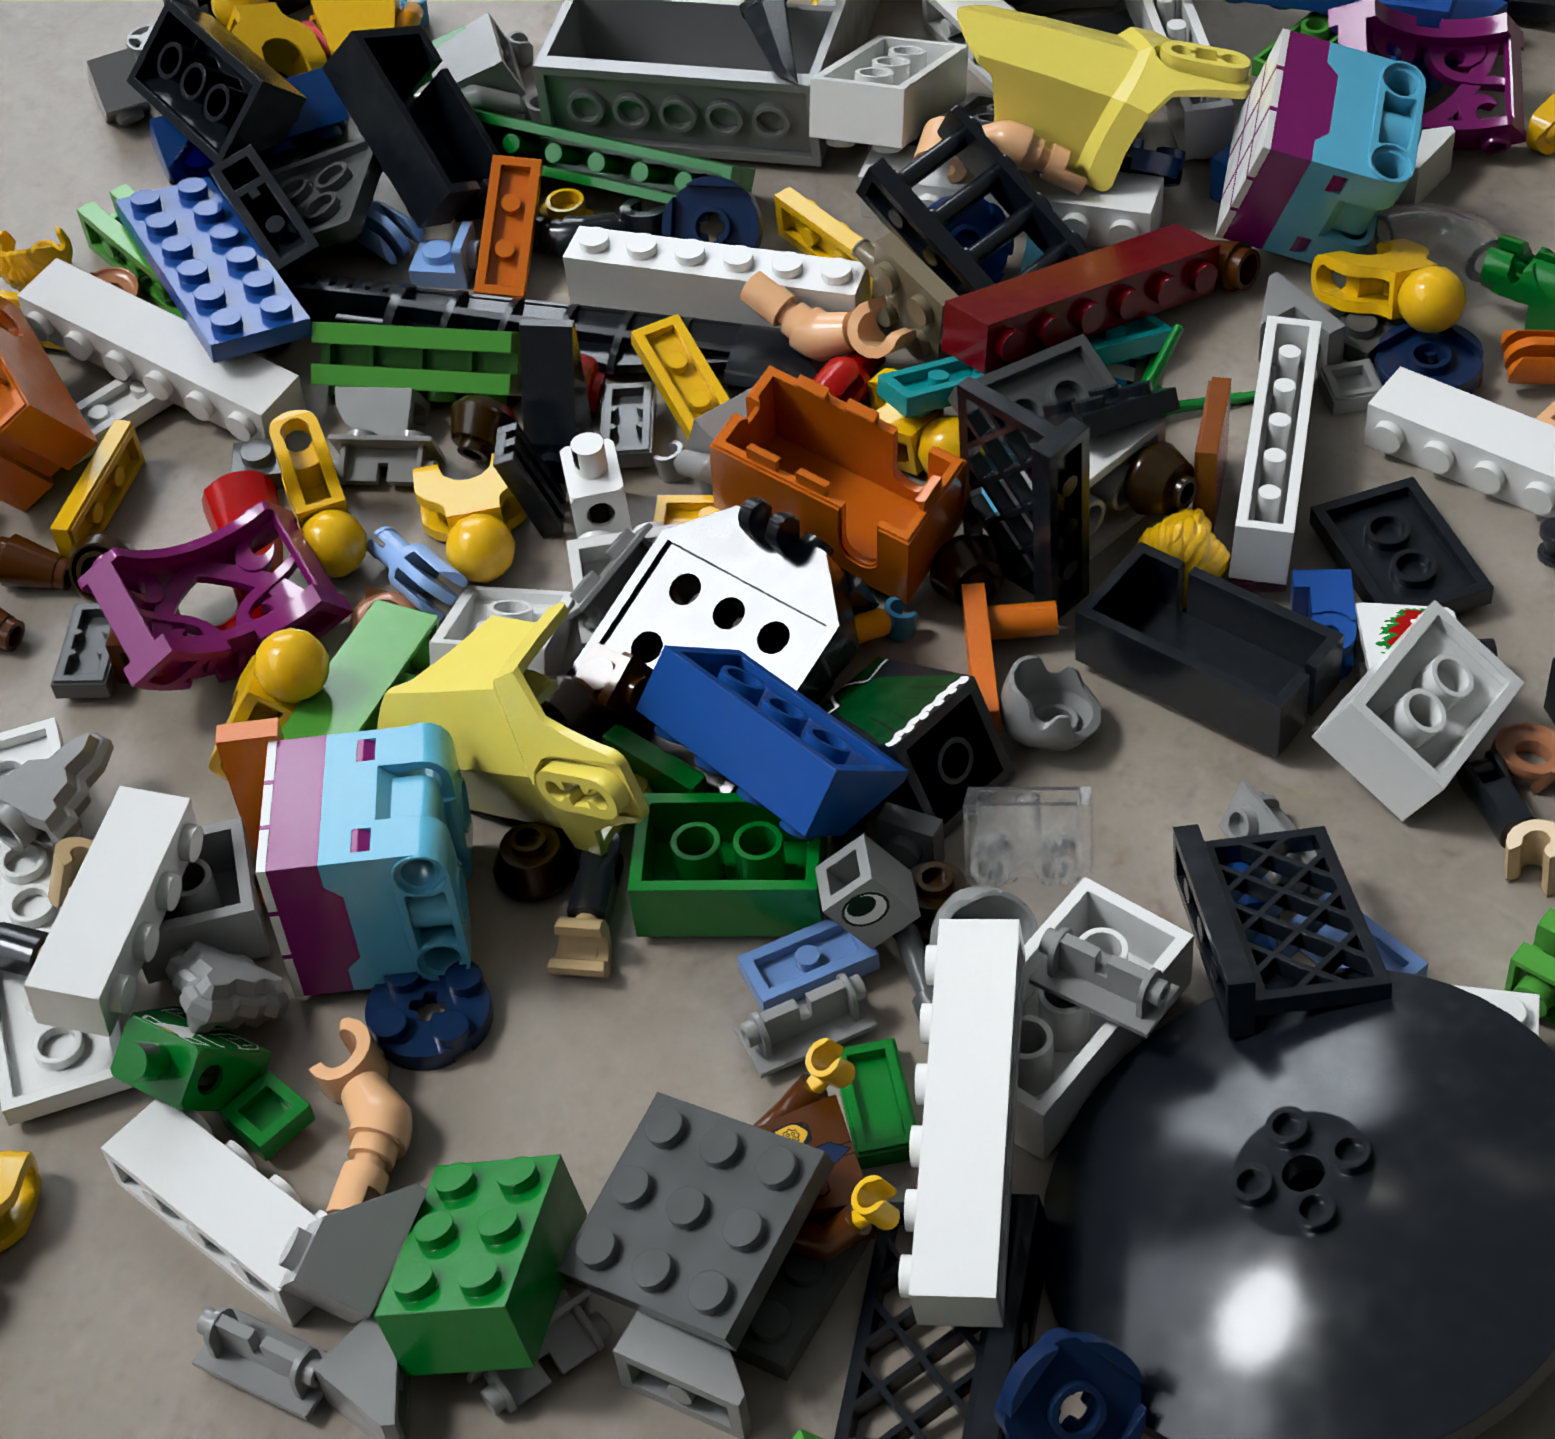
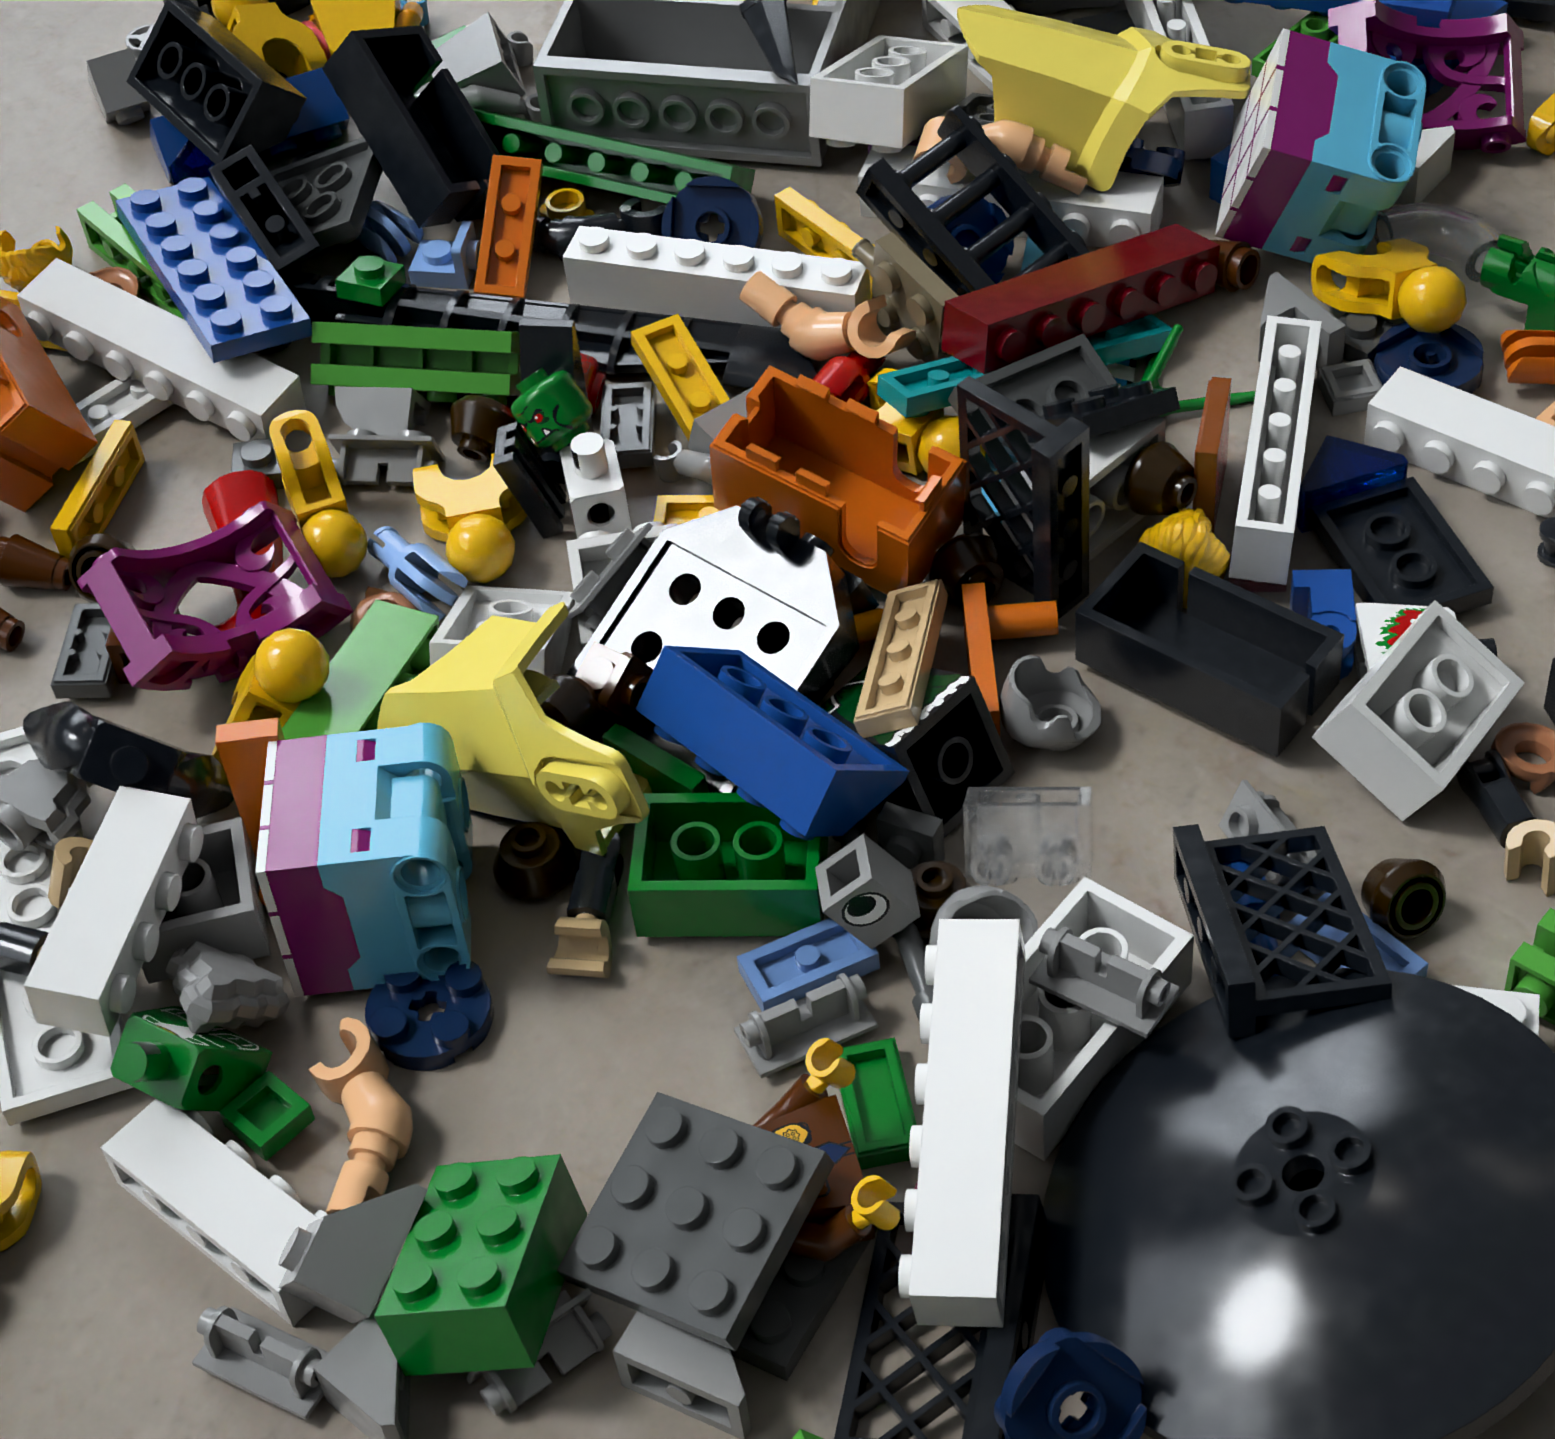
(116, 756): none -> black torso
(370, 280): none -> green plate
(551, 409): none -> green head
(901, 659): none -> tan tile
(1344, 470): none -> clear blue slope
(1404, 896): none -> dark brown cone

